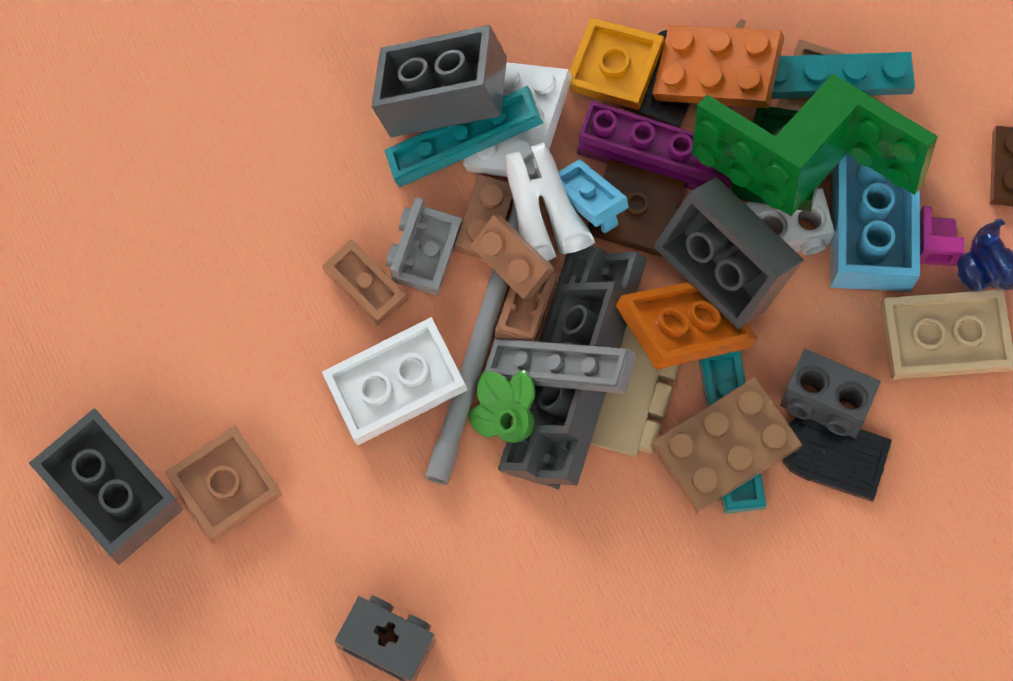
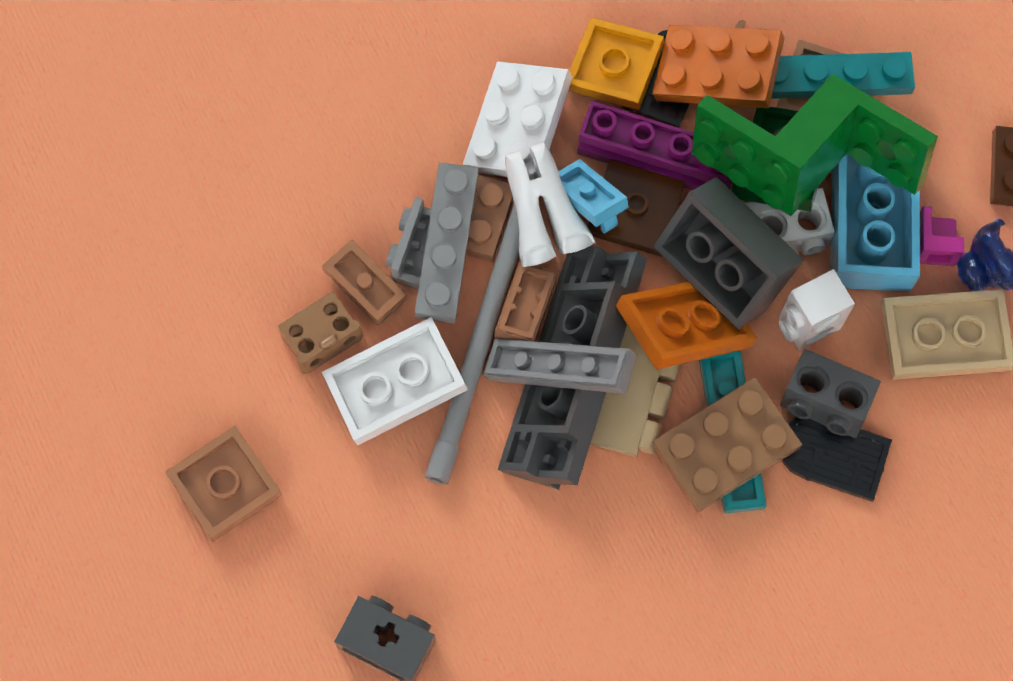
(106, 486): dark grey brick -> none
(322, 337): none -> medium nougat piece
(440, 81): dark grey brick -> none
(446, 242): none -> light grey plate
(450, 144): teal tile -> none
(500, 403): bright green plate -> none
(512, 257): nougat plate -> none
(815, 310): none -> white brick

